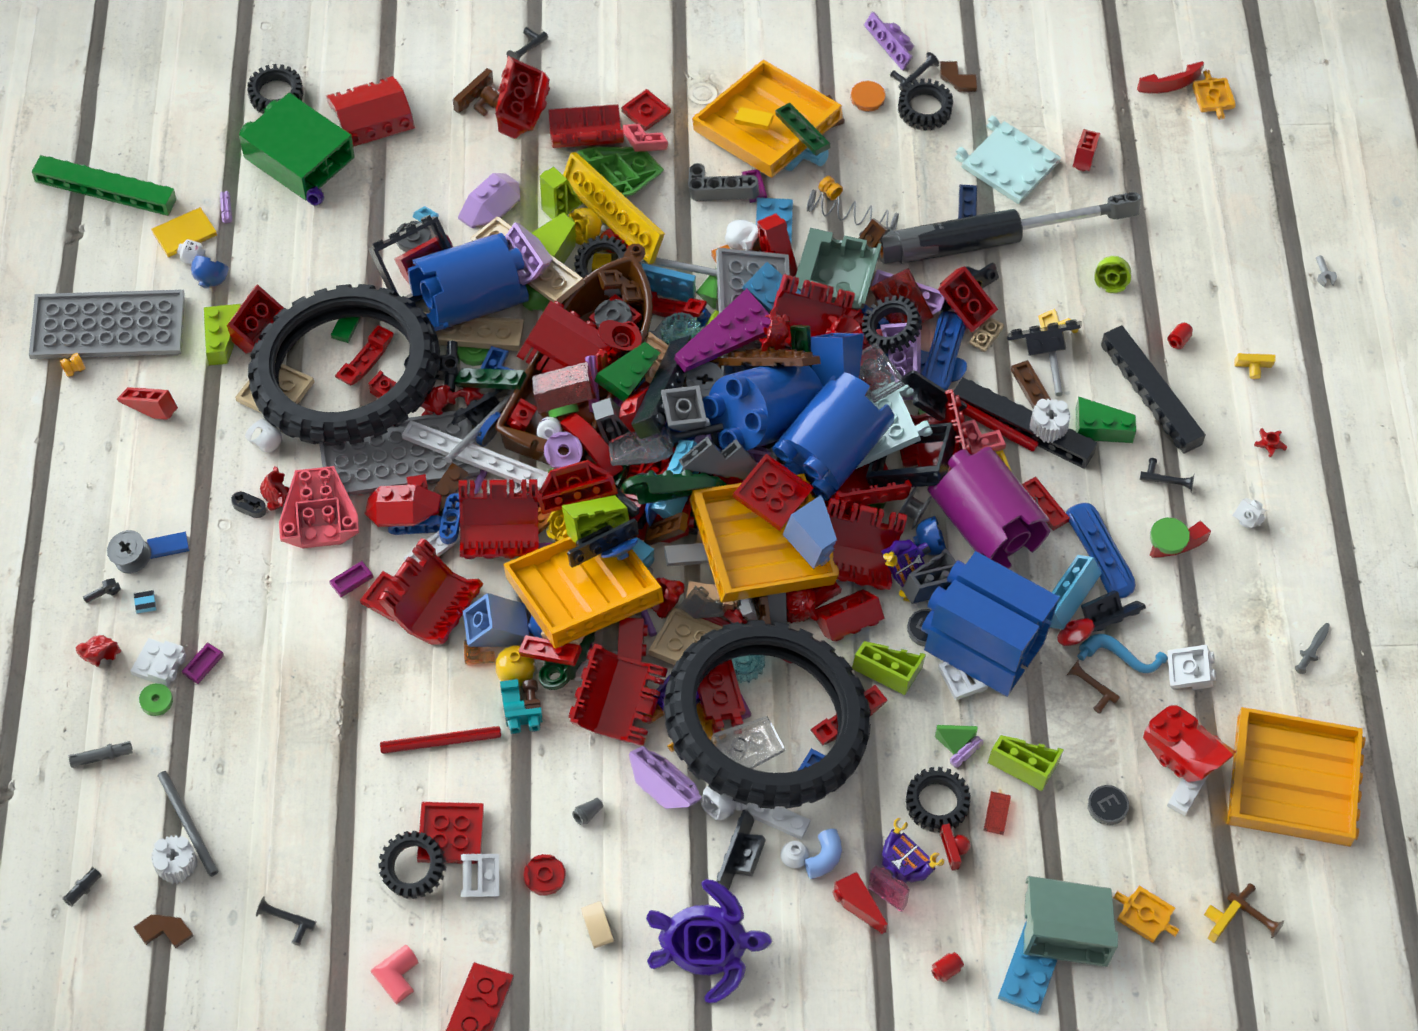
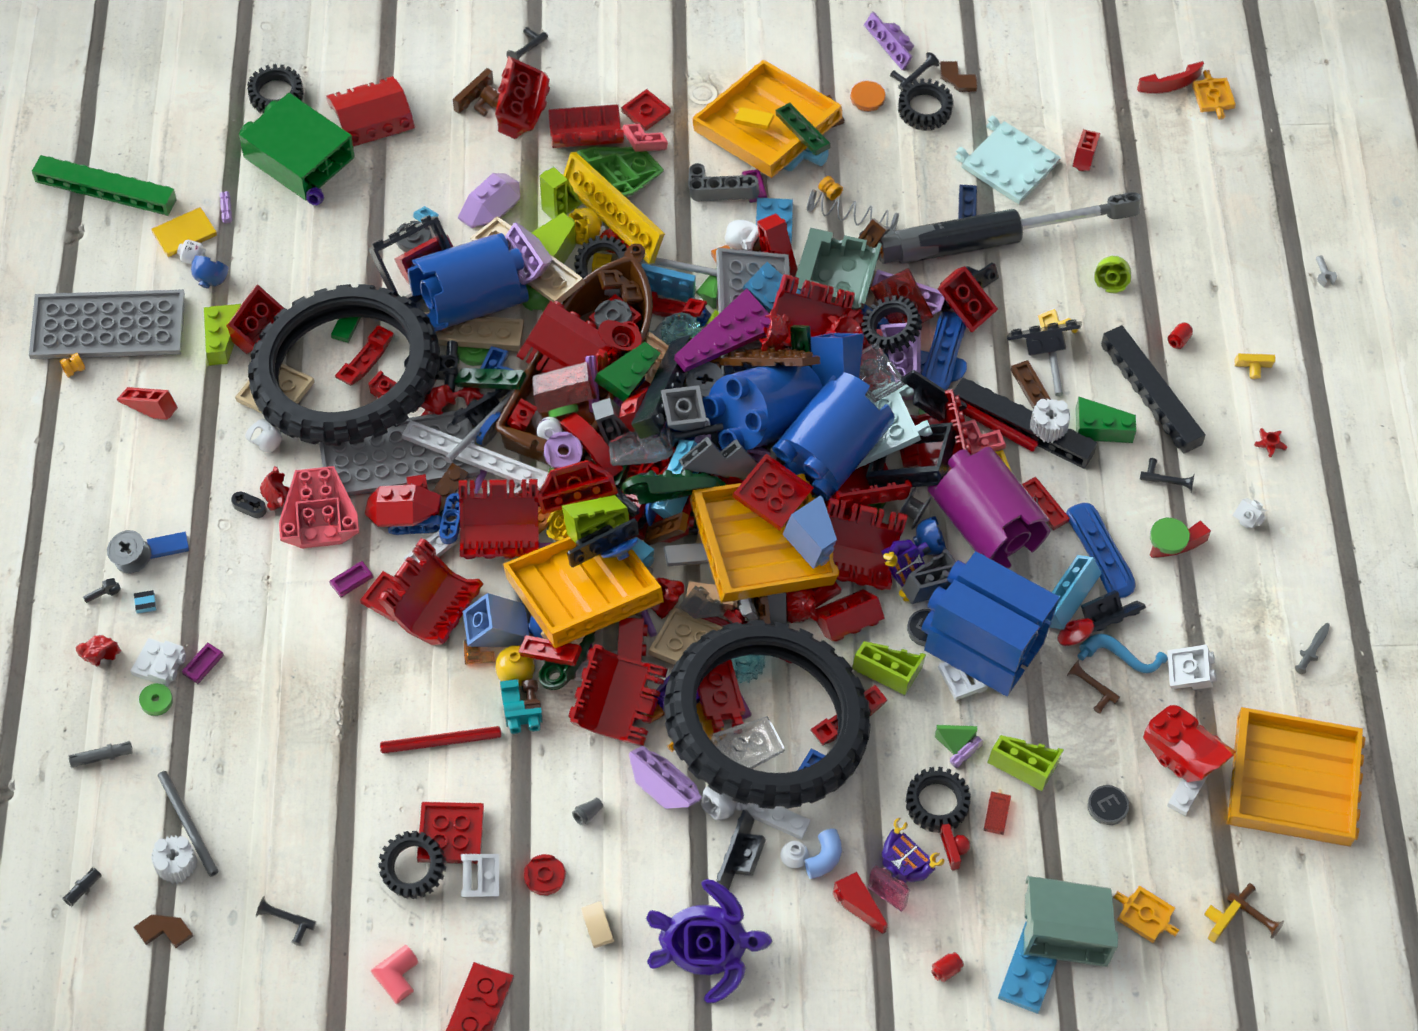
(986, 334): tan slope -> none

